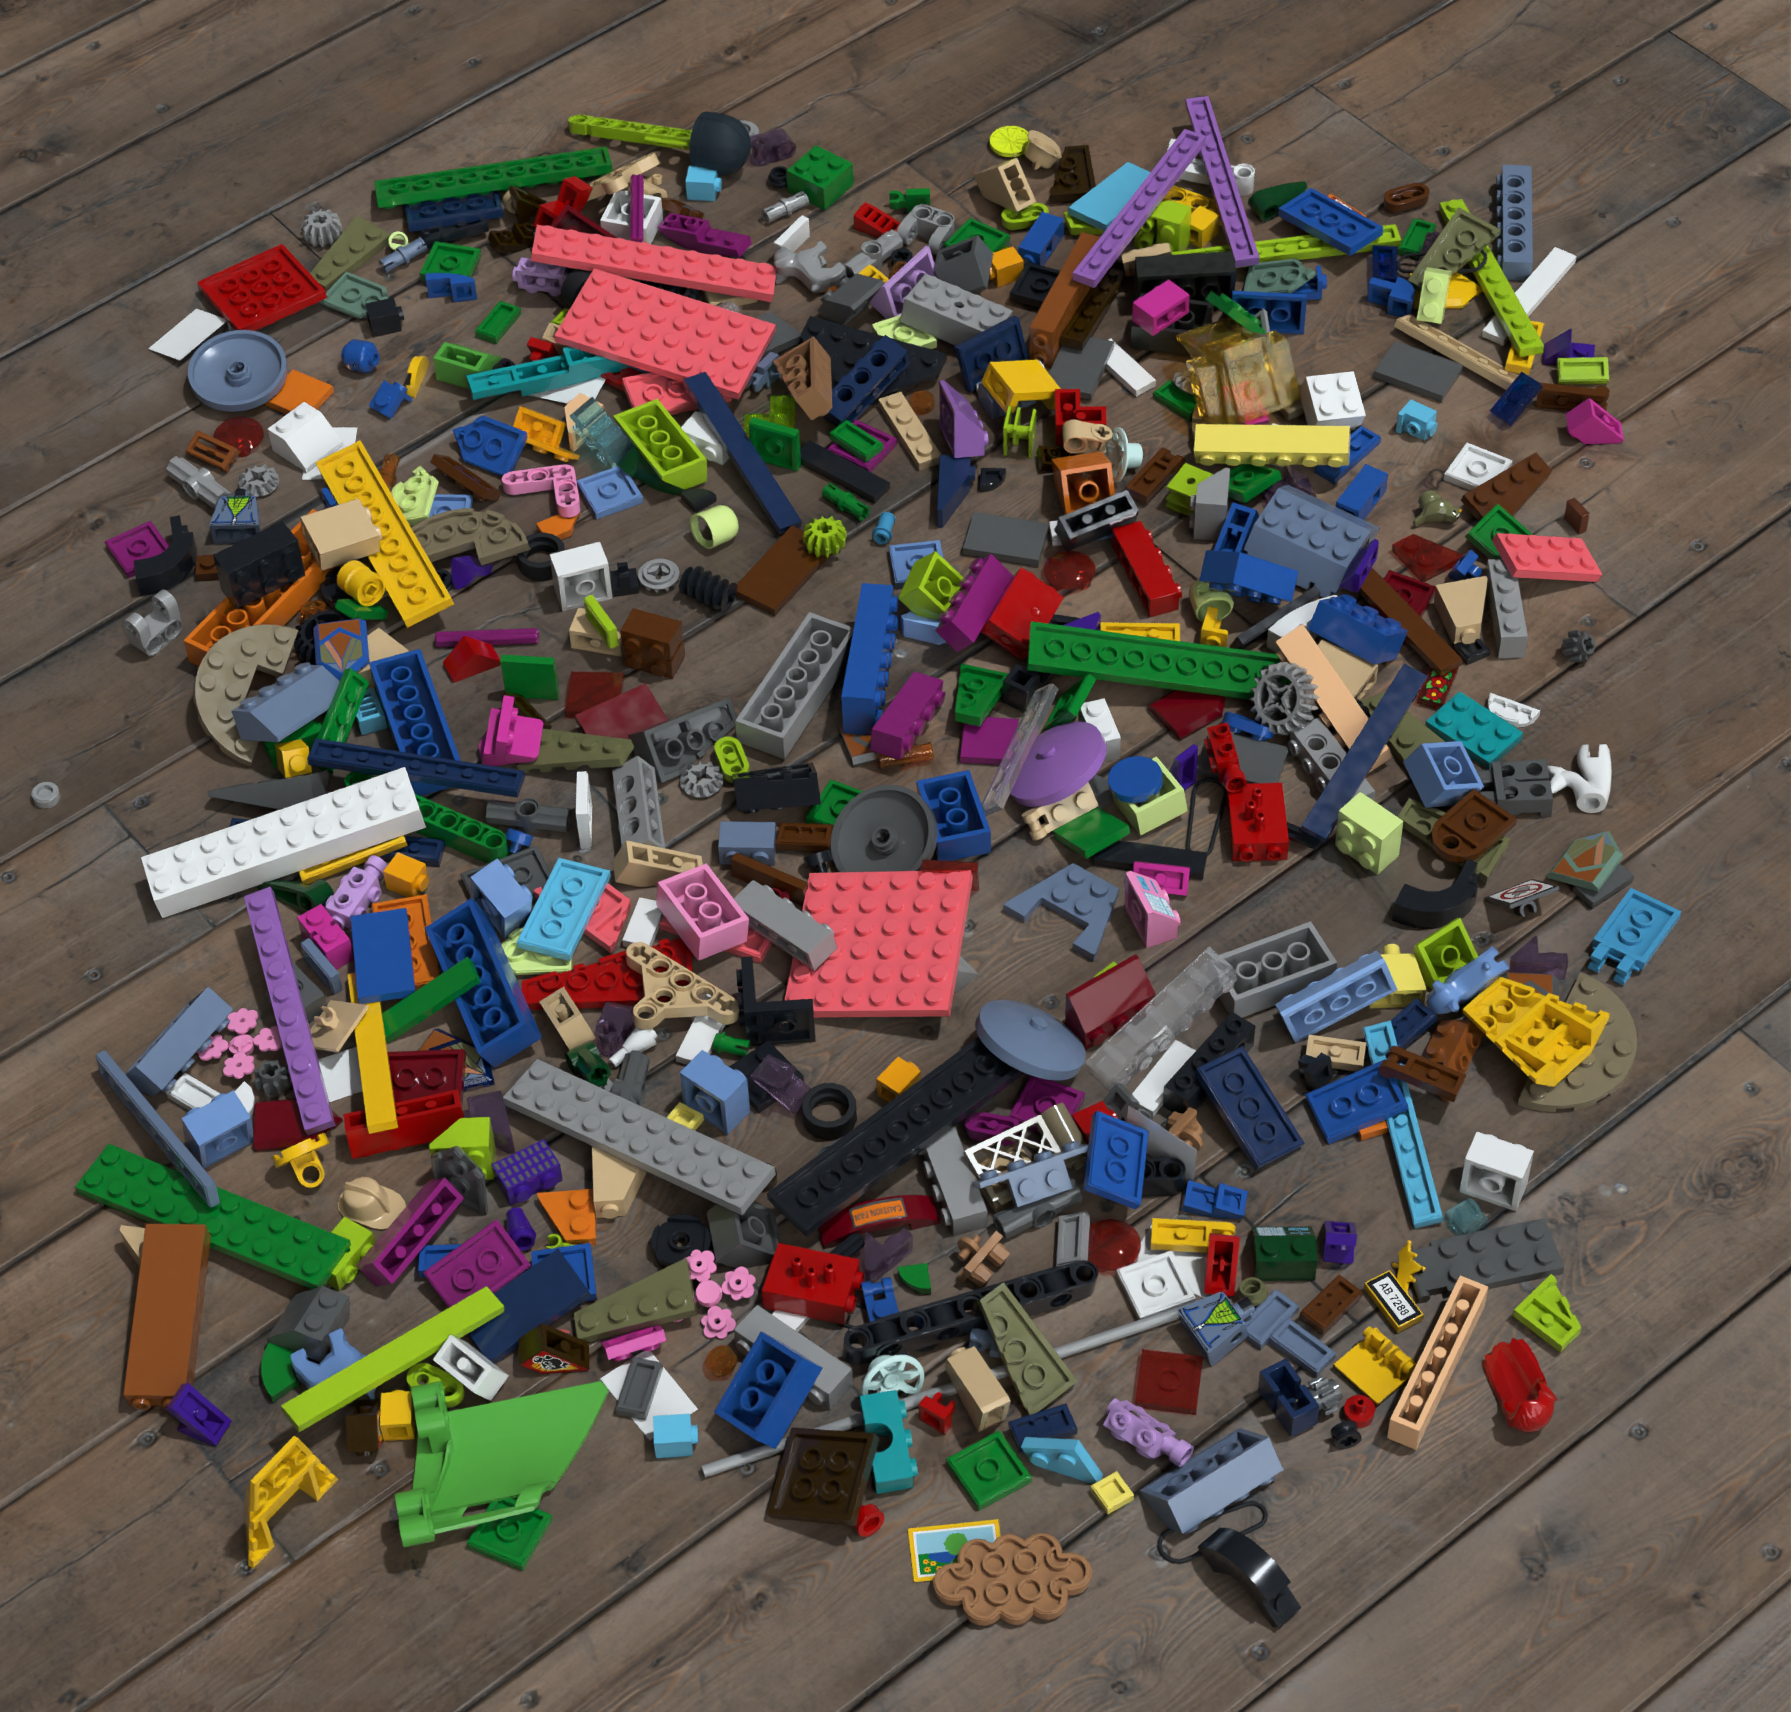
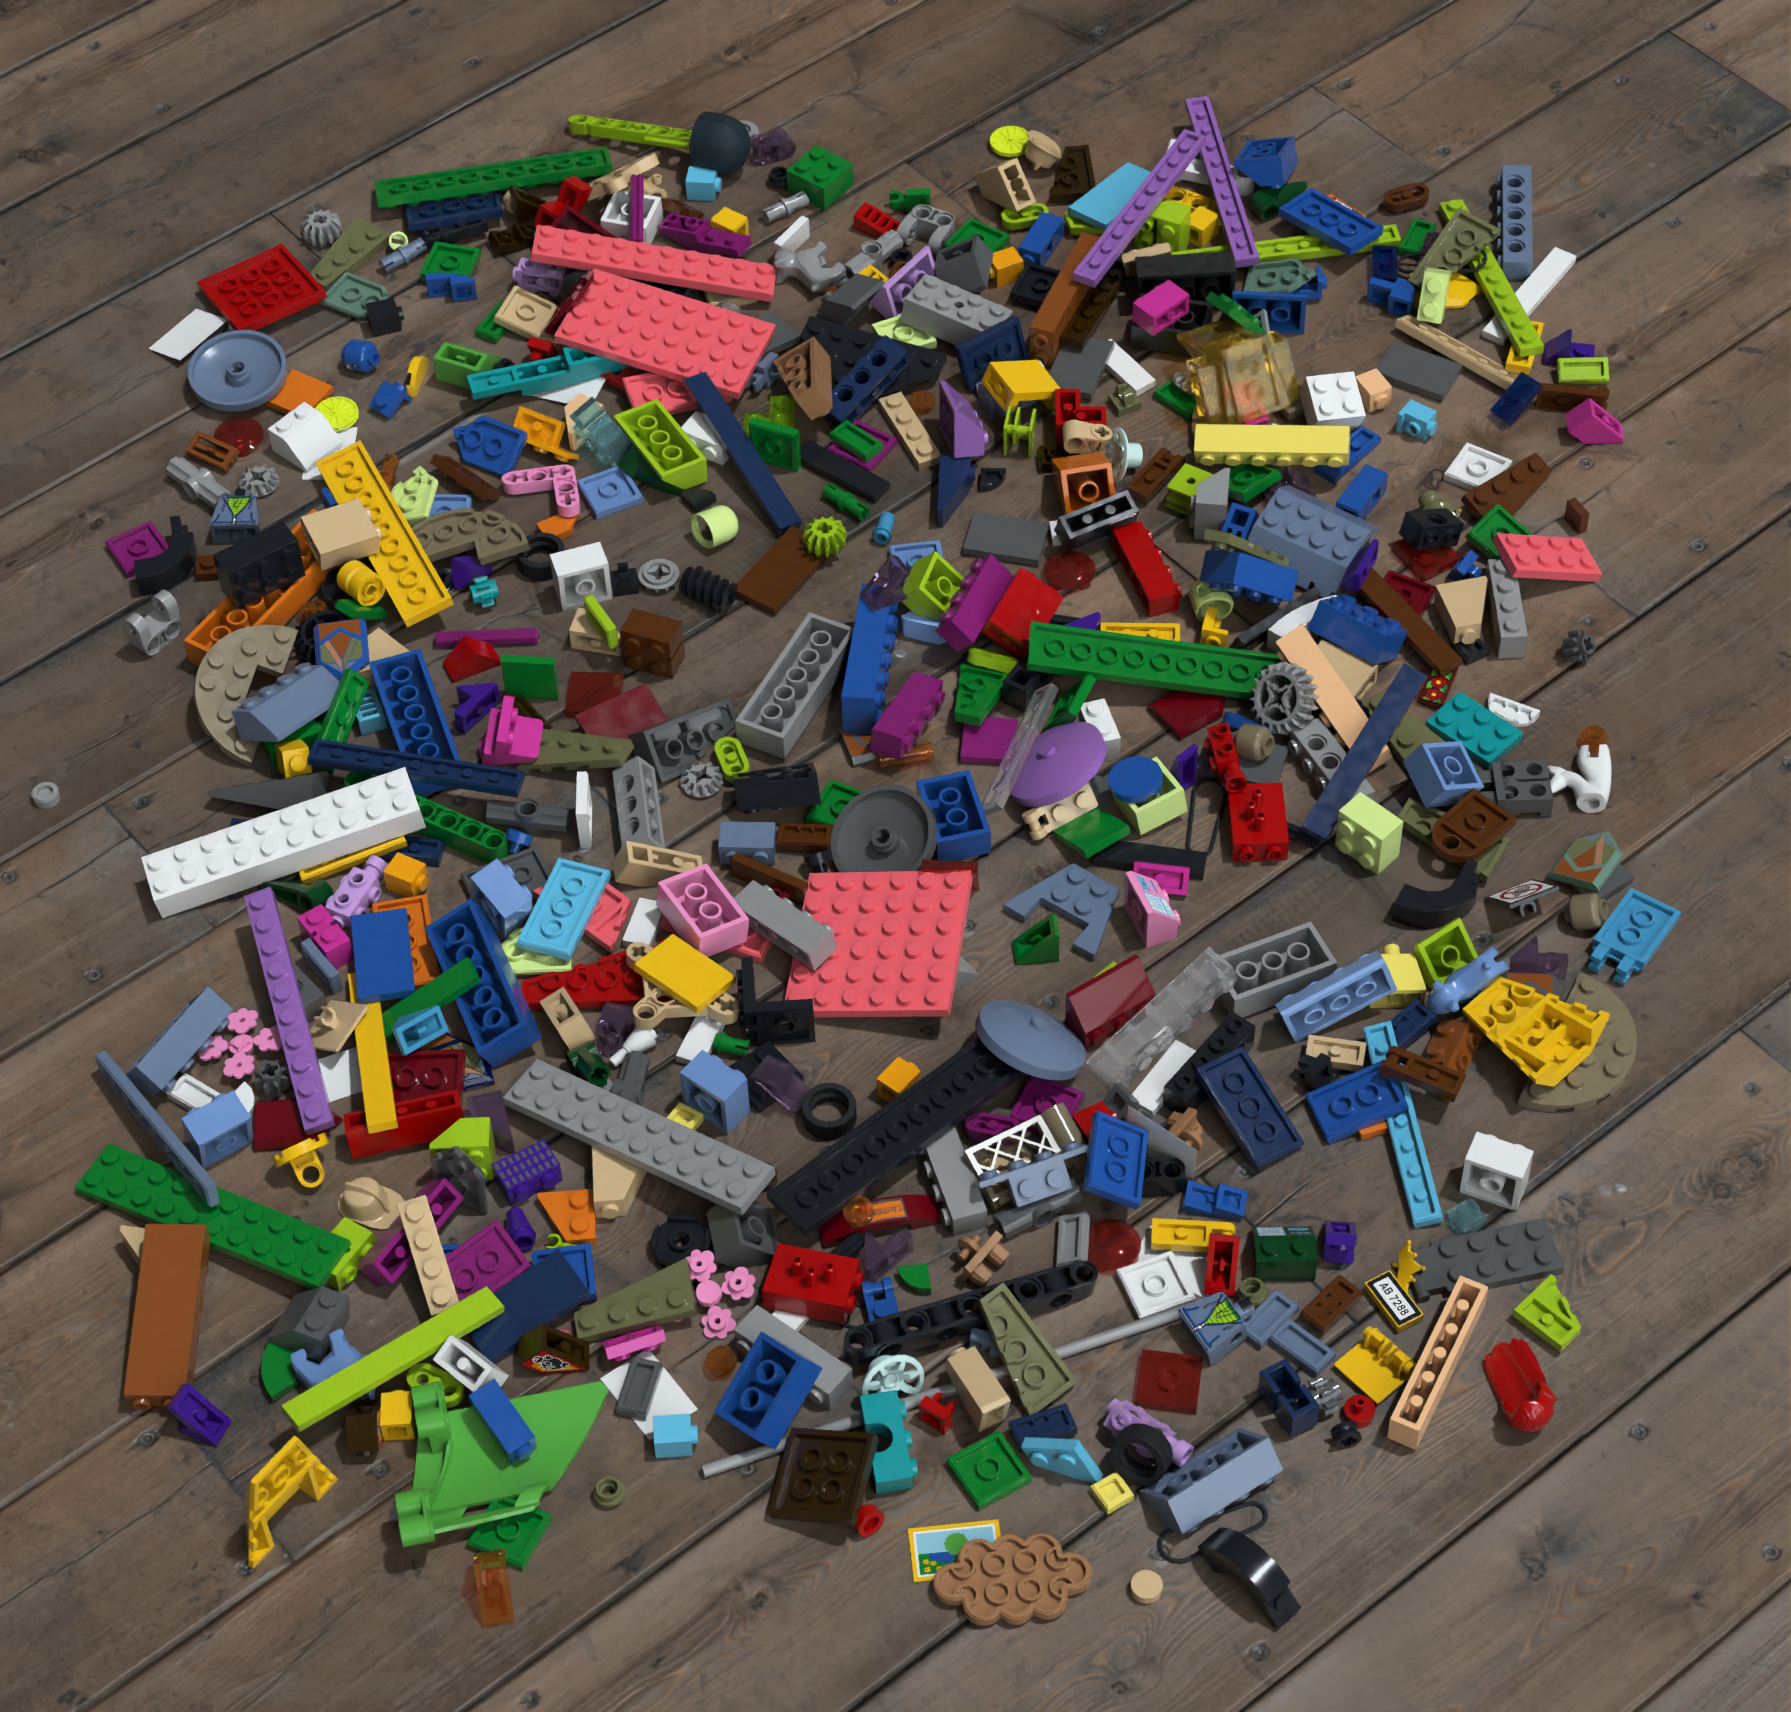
(339, 412): none -> neon yellow wheel
(419, 1028): none -> dark azure slope
(428, 1254): none -> tan plate
(475, 704): none -> dark purple slope
(483, 591): none -> teal gear
(493, 1587): none -> clear orange slope
(503, 1421): none -> blue brick
(525, 313): none -> tan tile
(569, 302): none -> dark red tile
(609, 1484): none -> olive plate
(685, 973): none -> yellow tile
(730, 221): none -> yellow brick
(859, 1211): none -> clear orange tile
(885, 585): none -> clear purple slope
(992, 660): none -> lime plate
(1038, 943): none -> green slope
(1124, 400): none -> olive tile
(1128, 1467): none -> black tyre
(1146, 1586): none -> tan tile
(1232, 543): none -> olive wing
(1253, 742): none -> dark tan head
(1268, 160): none -> blue slope
(1374, 390): none -> light nougat brick
(1431, 528): none -> black brick
(1586, 911): none -> dark tan head
(1594, 736): none -> clear orange plate

